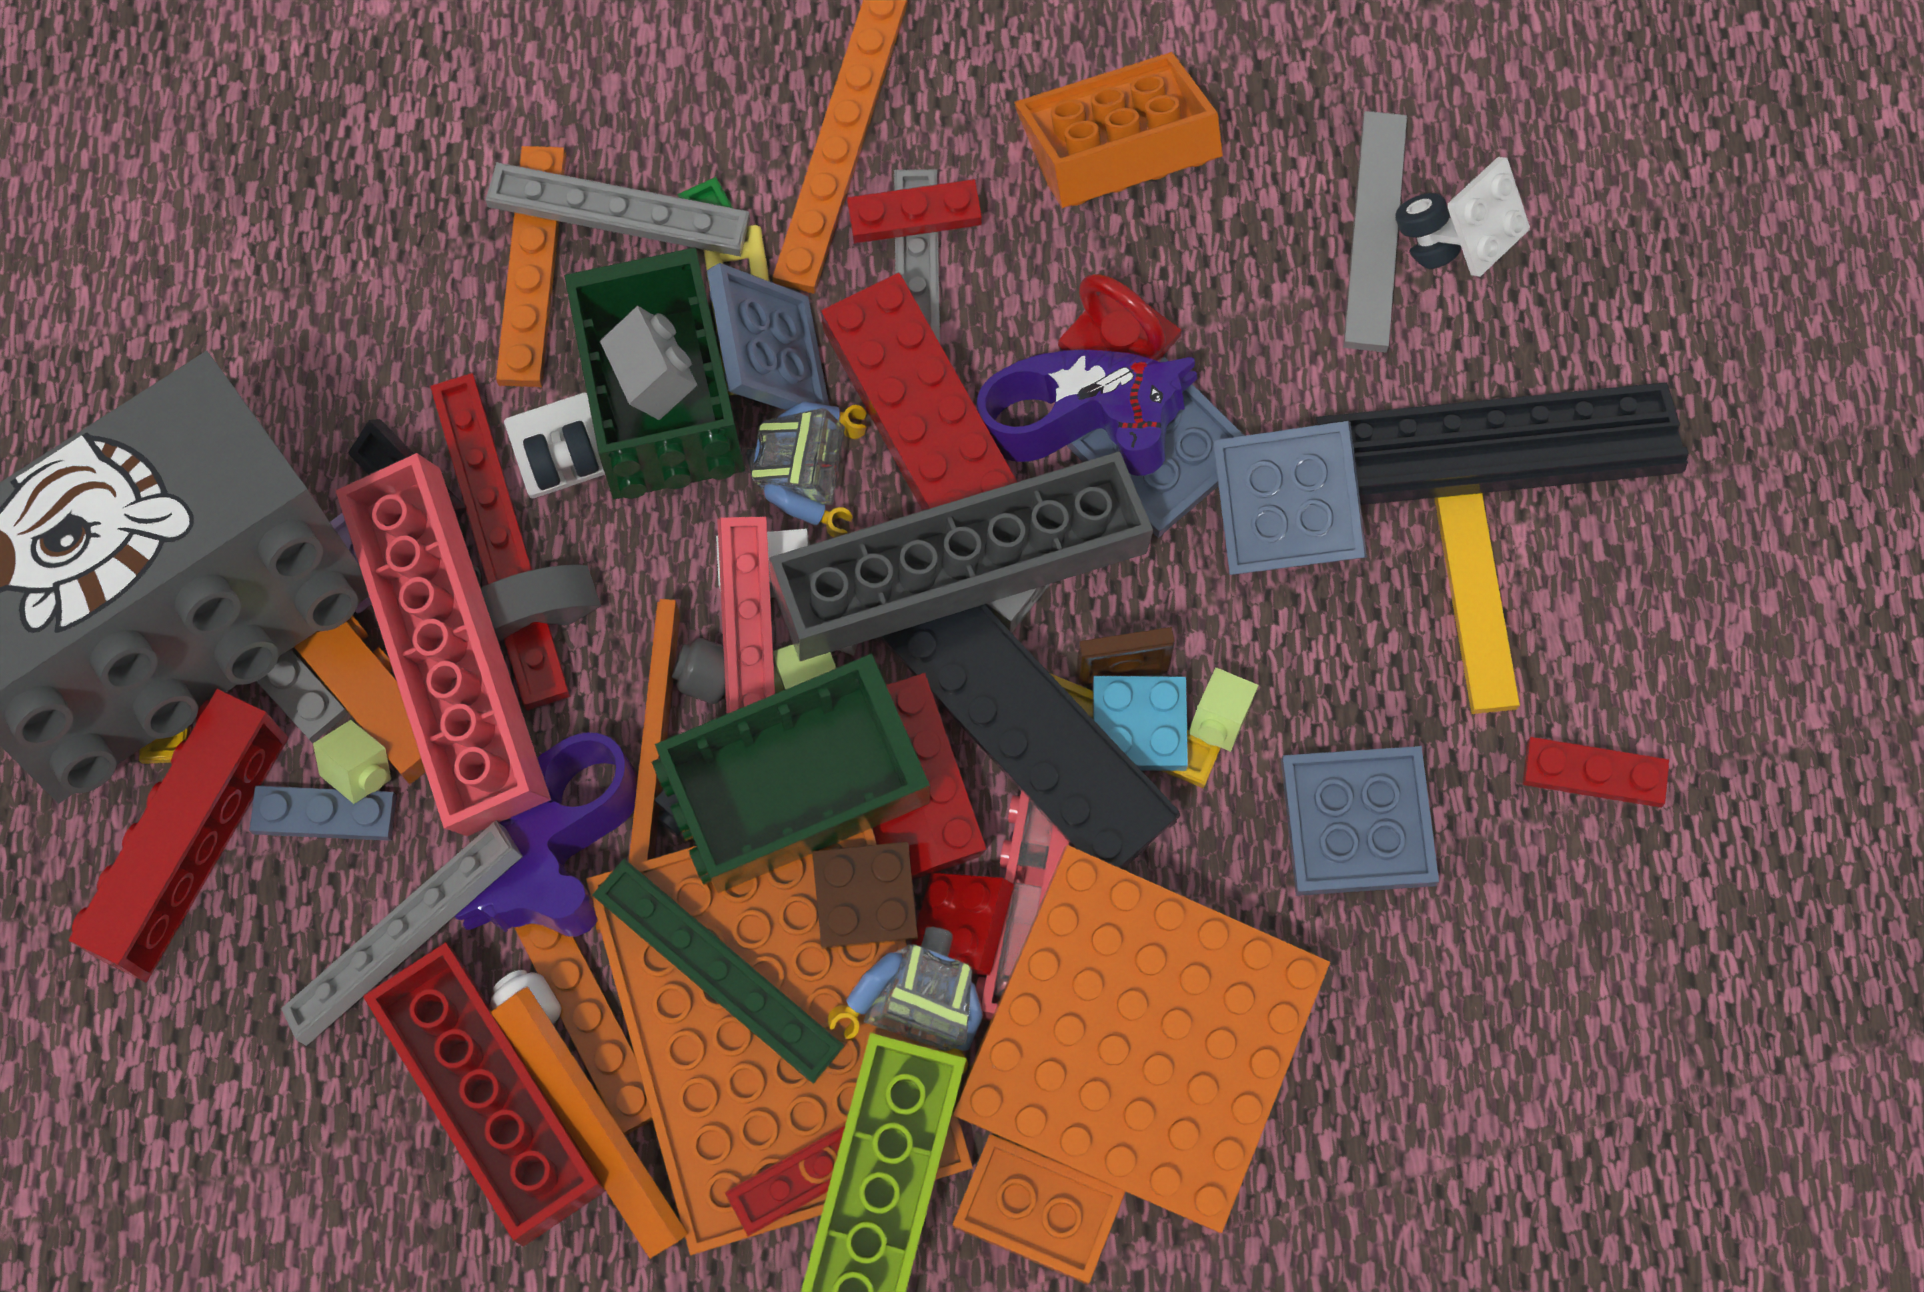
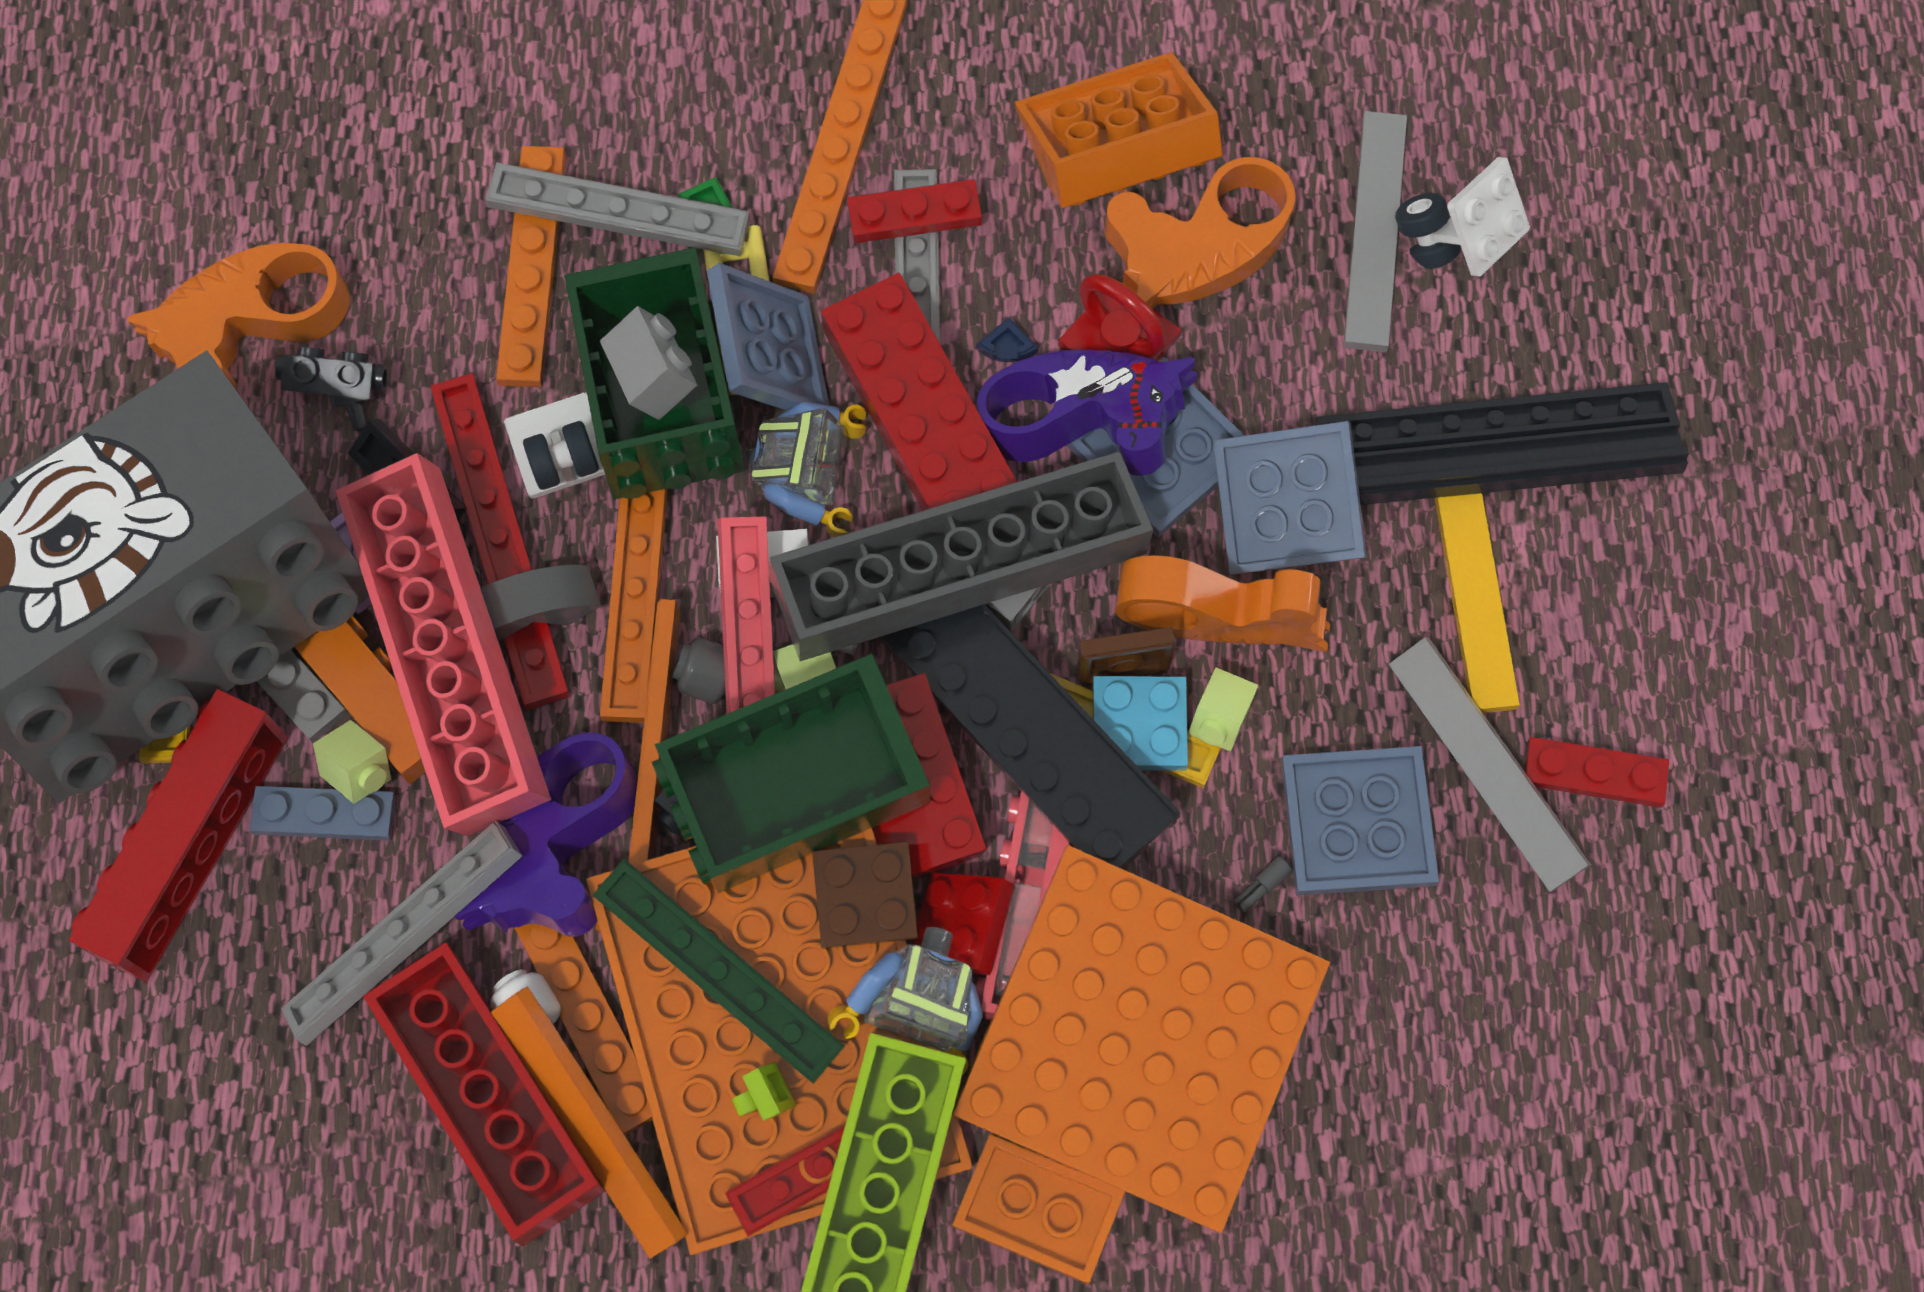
(233, 302): none -> orange animal
(345, 380): none -> black brick
(633, 607): none -> orange plate
(765, 1092): none -> lime tile
(1007, 343): none -> dark blue tile
(1199, 257): none -> orange animal
(1214, 608): none -> orange animal
(1263, 884): none -> dark grey pin
(1489, 765): none -> light grey tile

